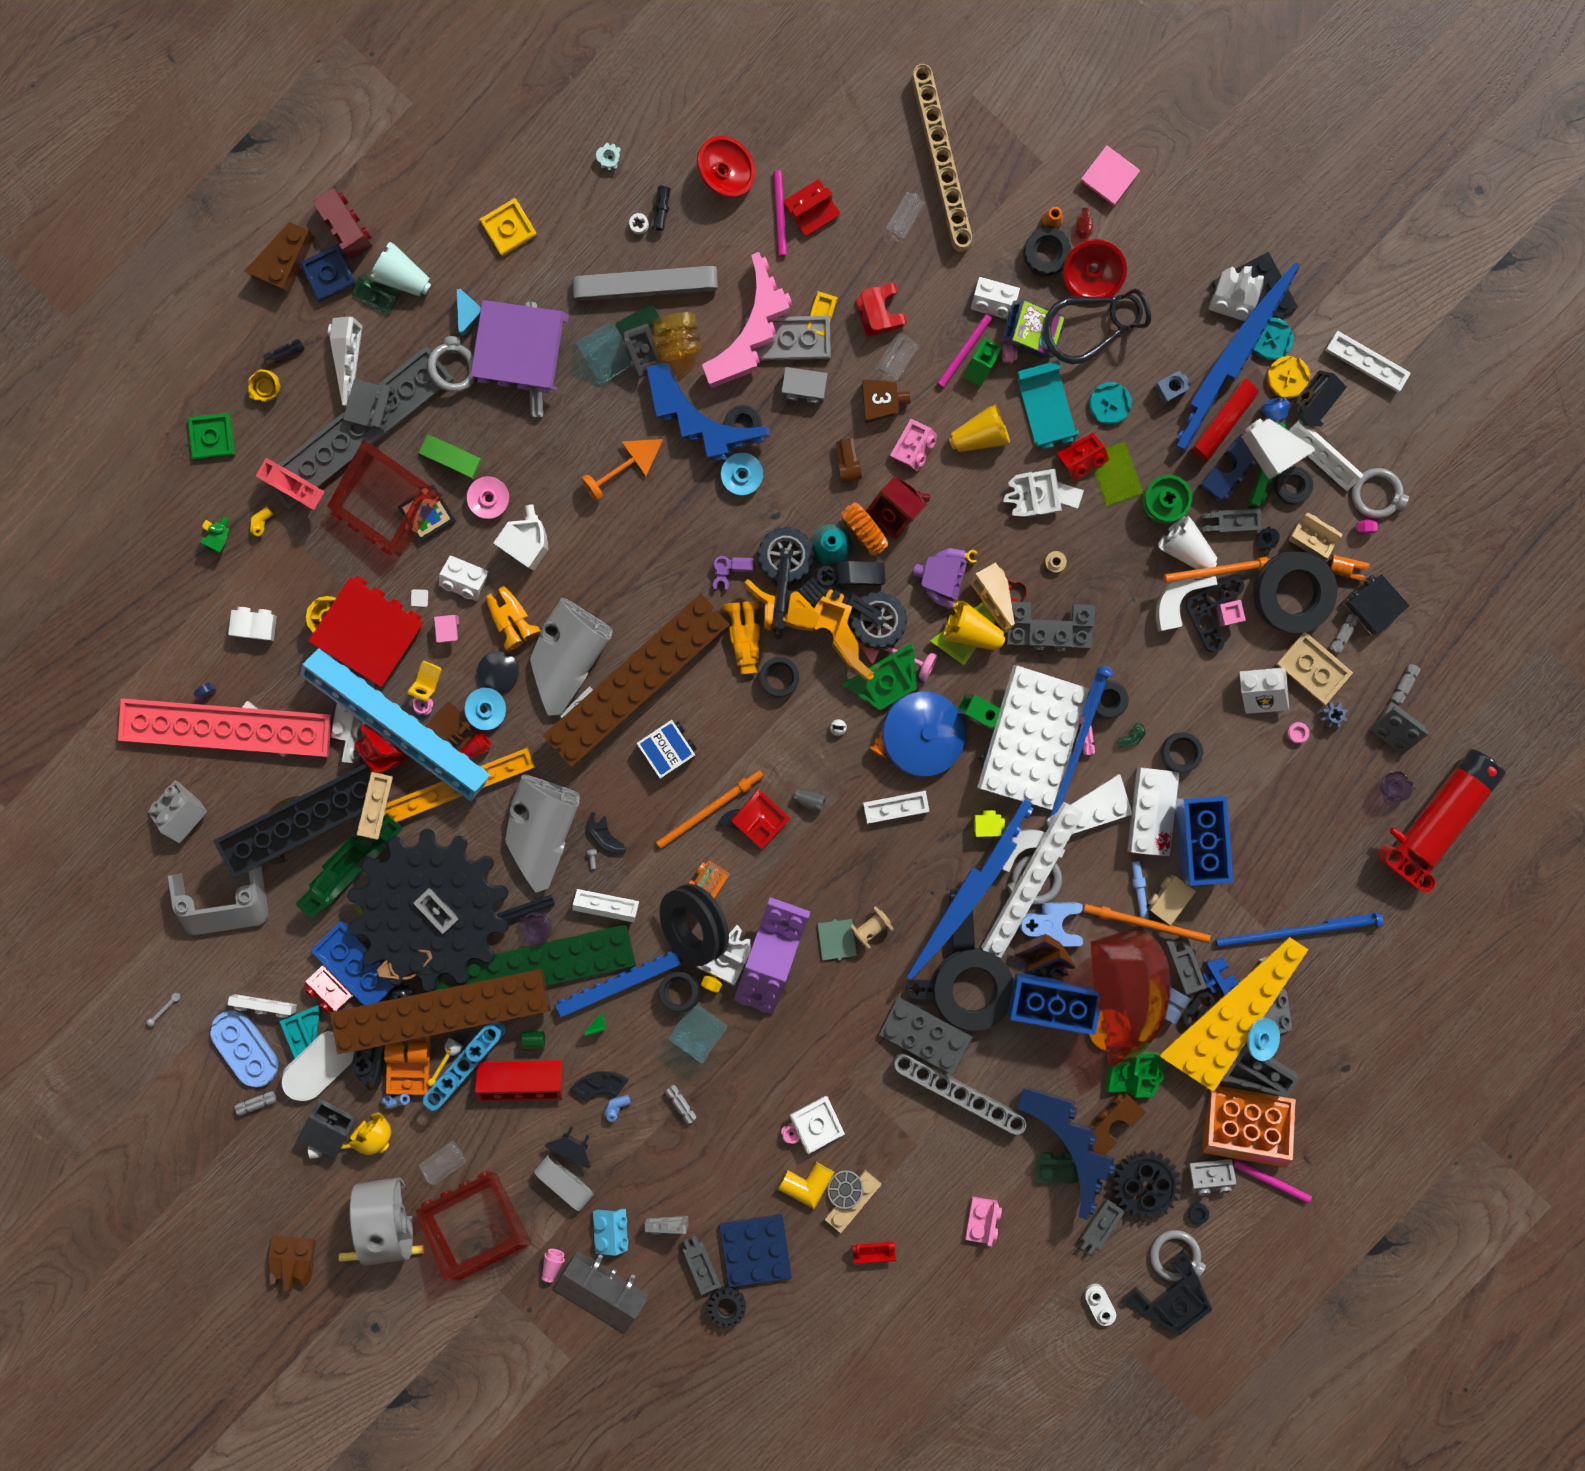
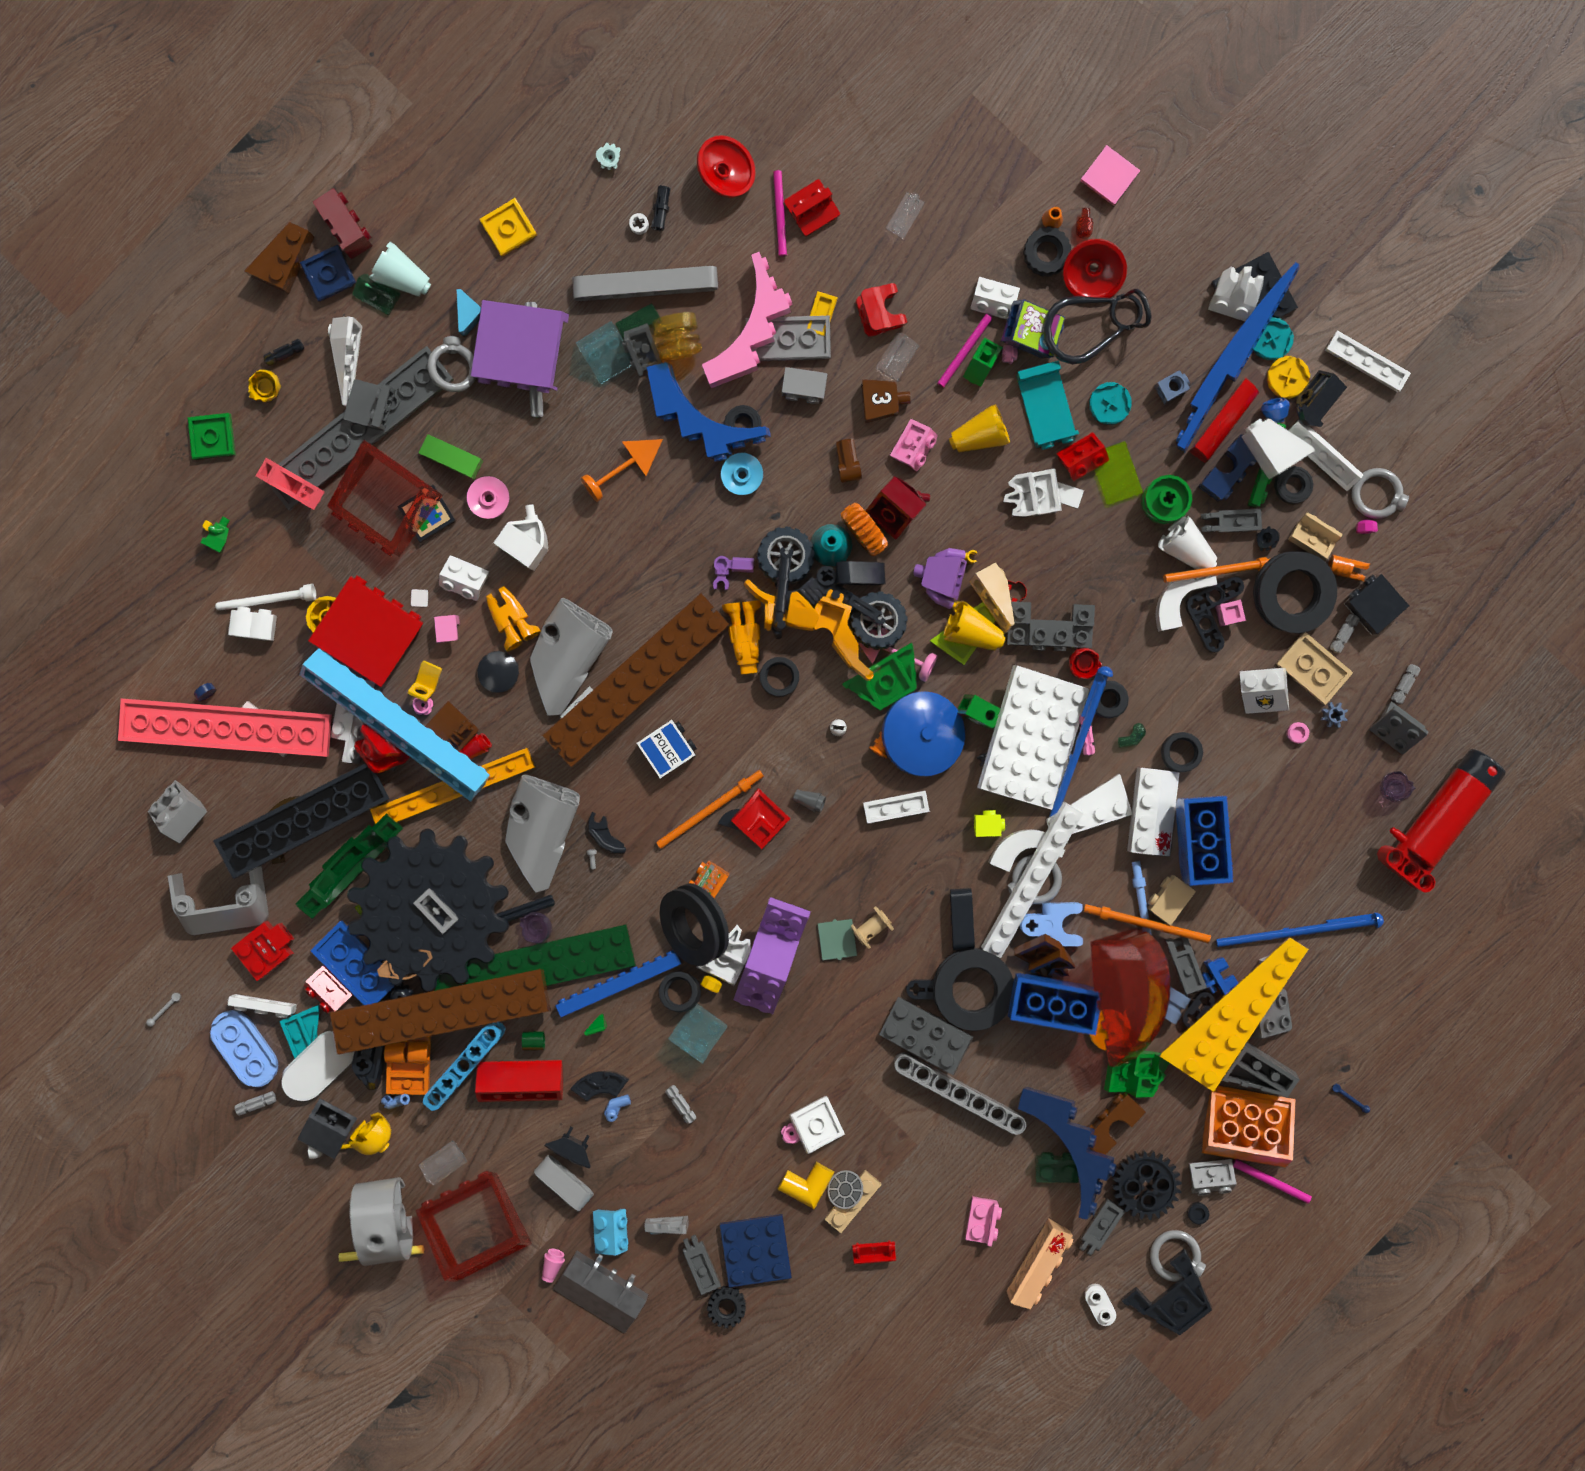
(258, 521): yellow arm -> none
(264, 949): none -> red piece
(290, 1261): reddish brown plate -> none
(306, 593): none -> white piece
(374, 805): tan plate -> none
(452, 1048): hinge -> none
(494, 706): medium azure dish -> none
(605, 905): white plate -> none
(941, 148): tan beam -> none
(972, 889): blue slope -> none
(1039, 1264): none -> light nougat slope
(1049, 564): tan plate -> none
(1084, 663): none -> red hair
(1263, 1039): medium azure dish -> none
(1337, 1088): none -> dark blue hinge

